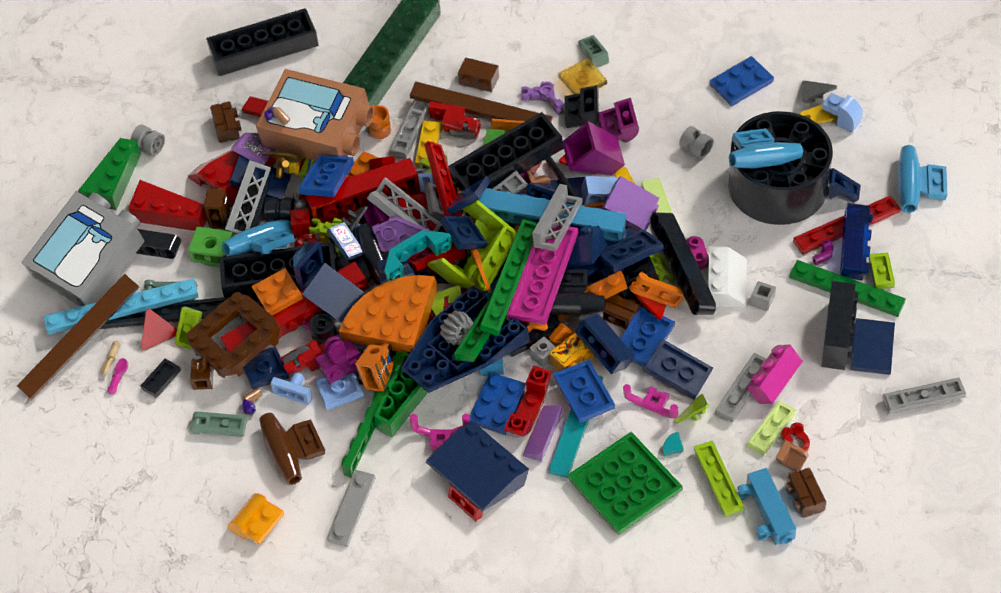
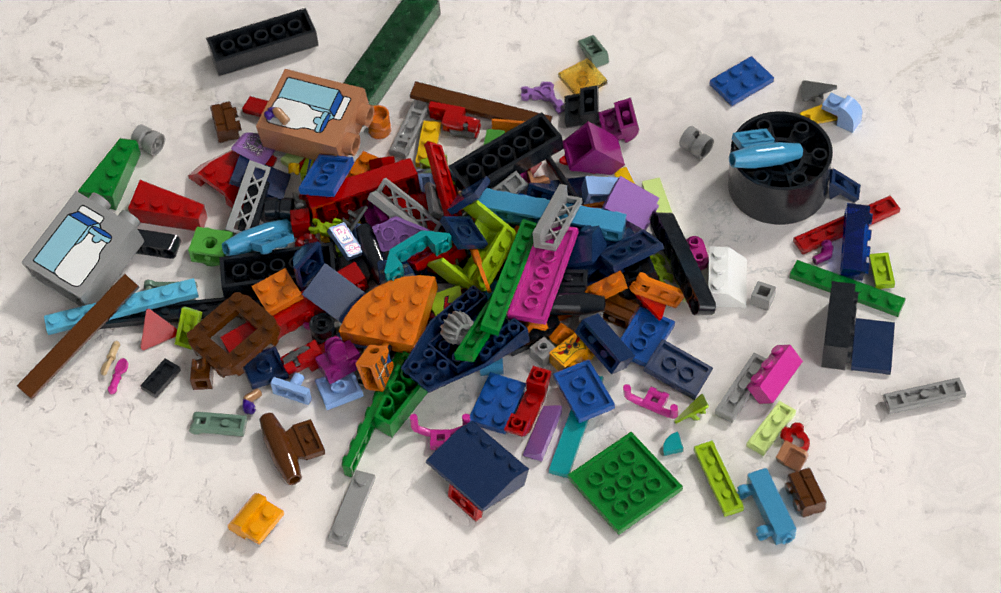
(217, 208): reddish brown brick -> none
(282, 161): pearl gold shield -> none
(478, 74): reddish brown brick -> none
(913, 180): dark azure plate -> none

